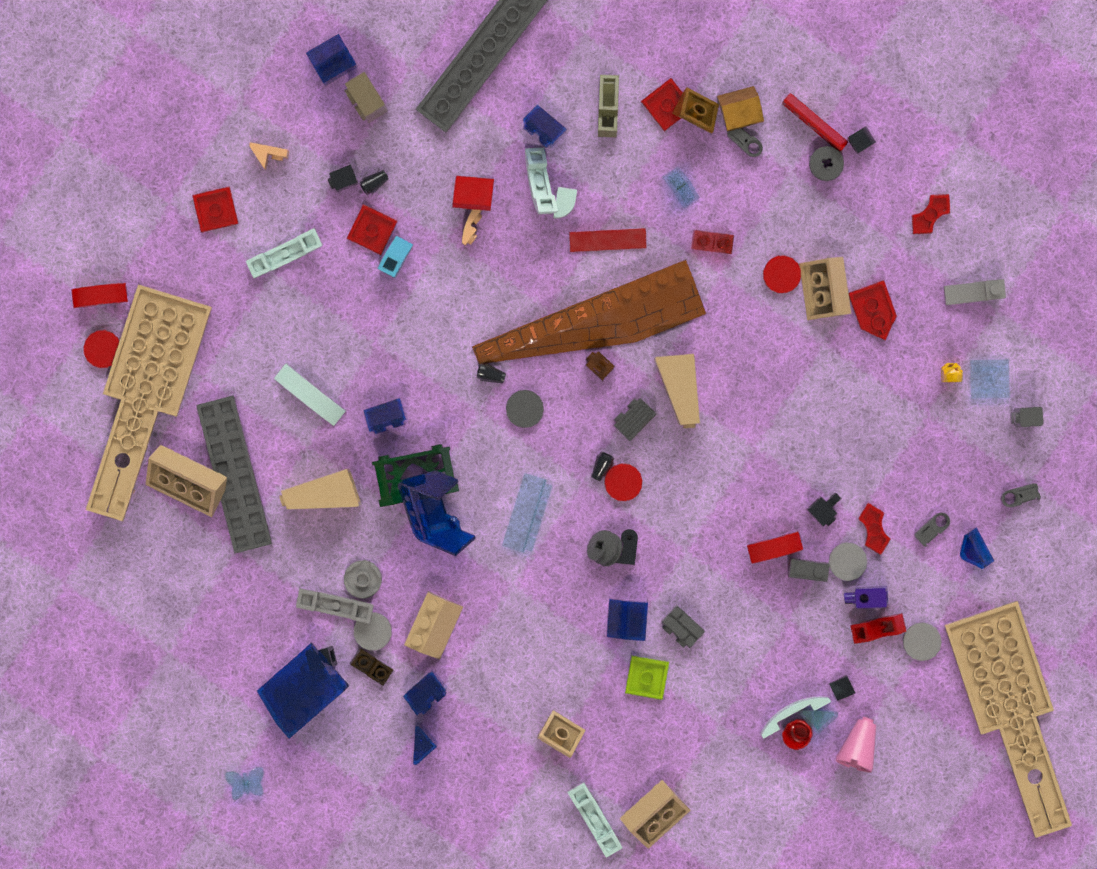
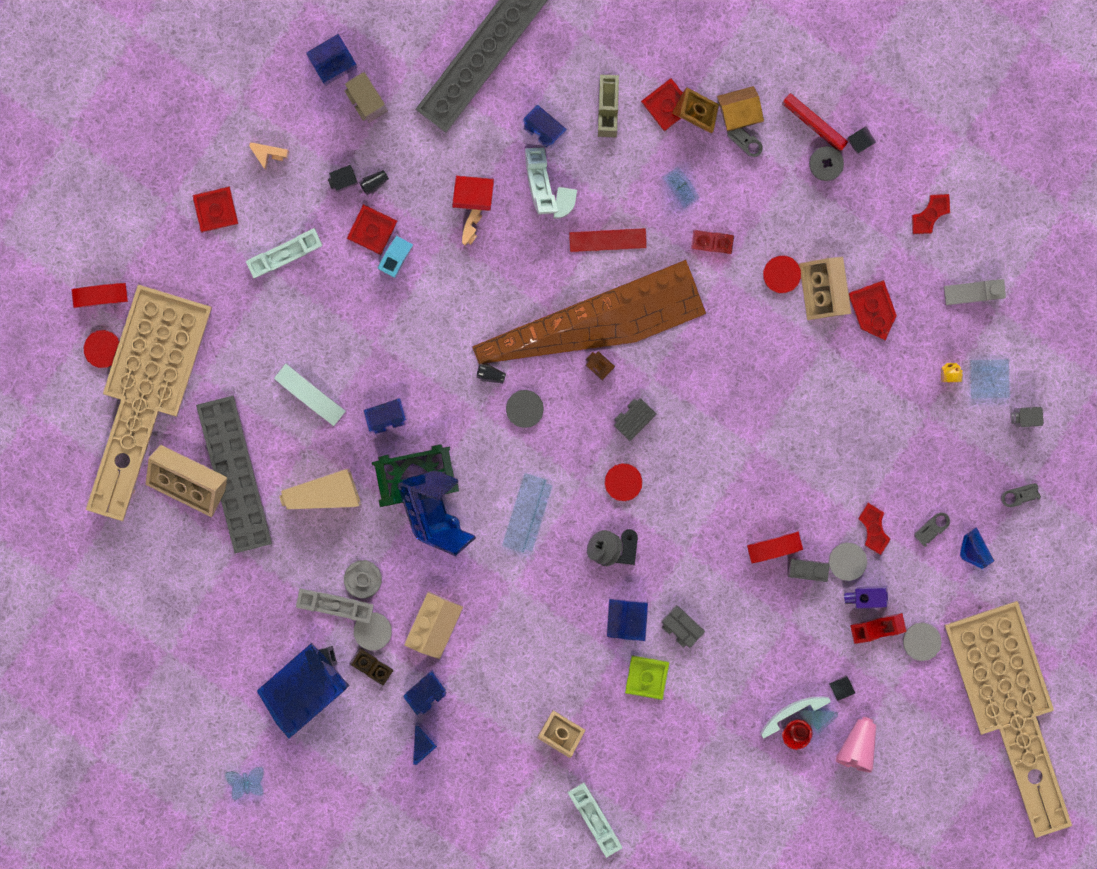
(602, 465): black cone -> none
(654, 814): tan slope -> none
(680, 384): tan slope -> none
(823, 510): black brick -> none

